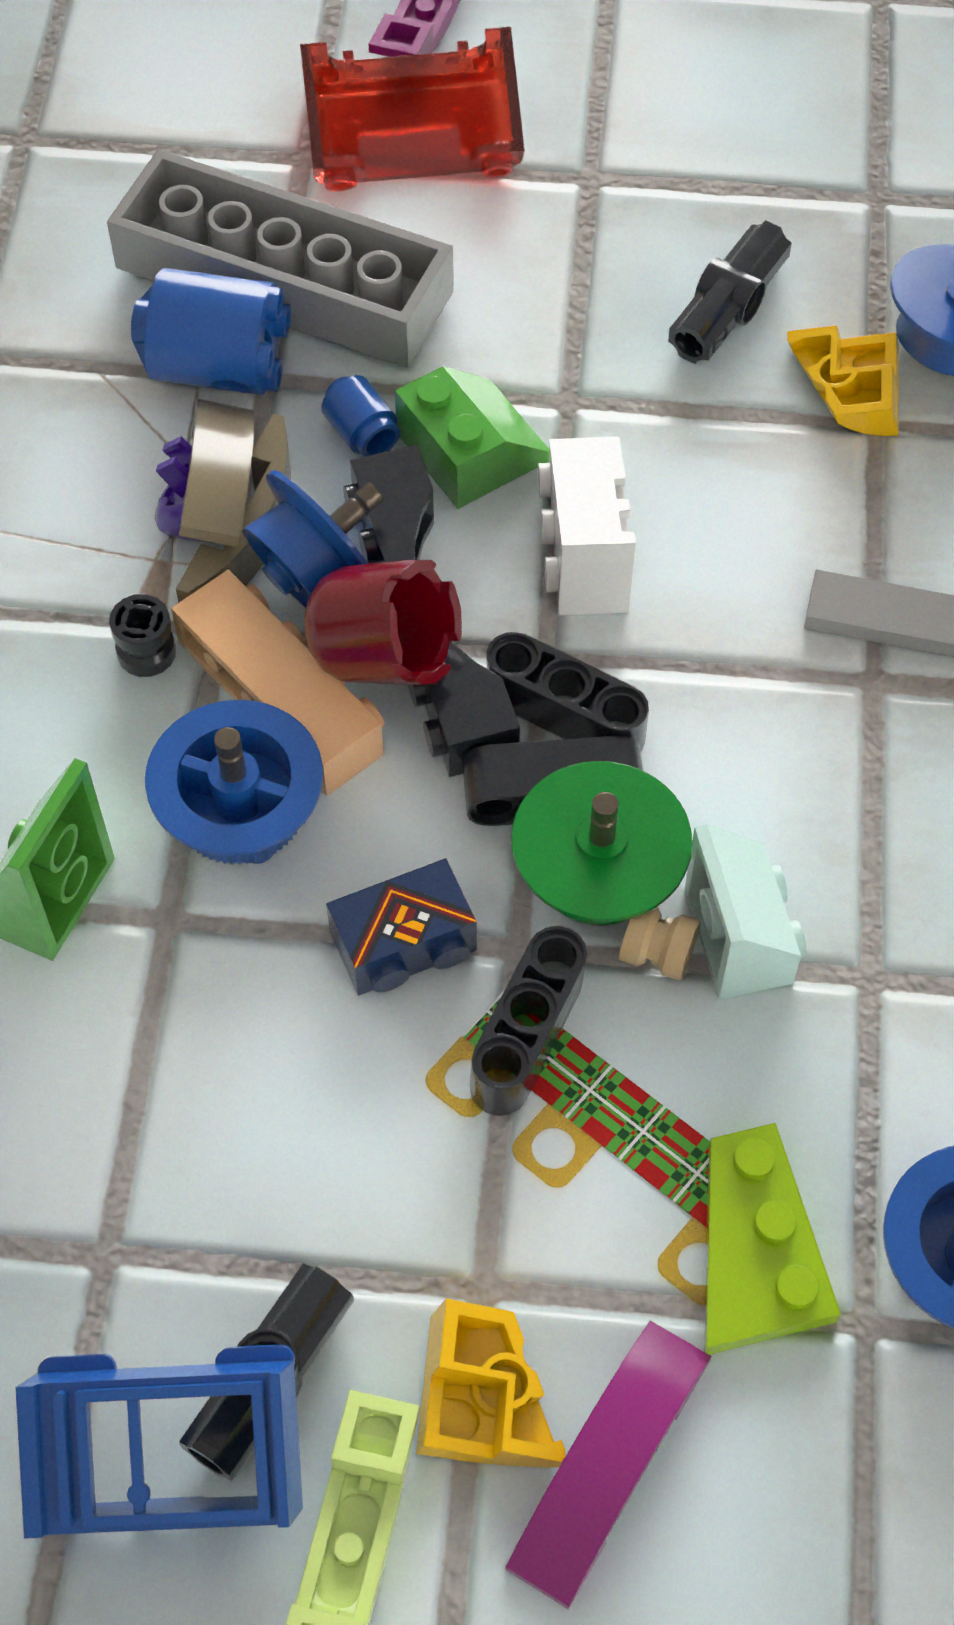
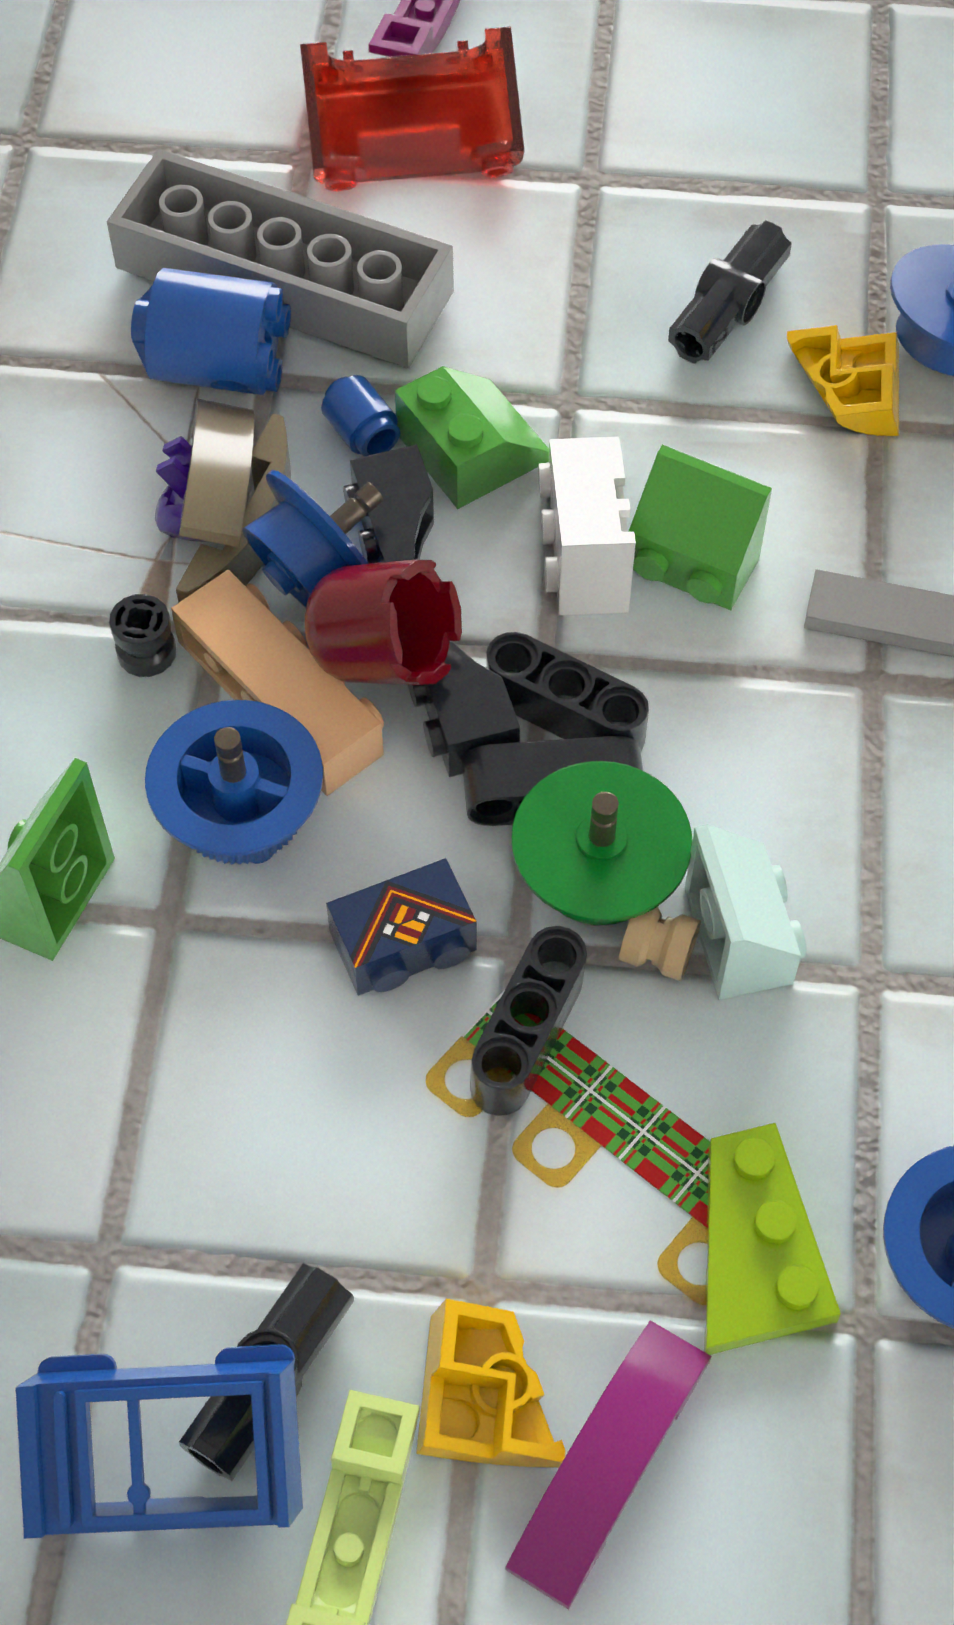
(699, 527): none -> bright green slope

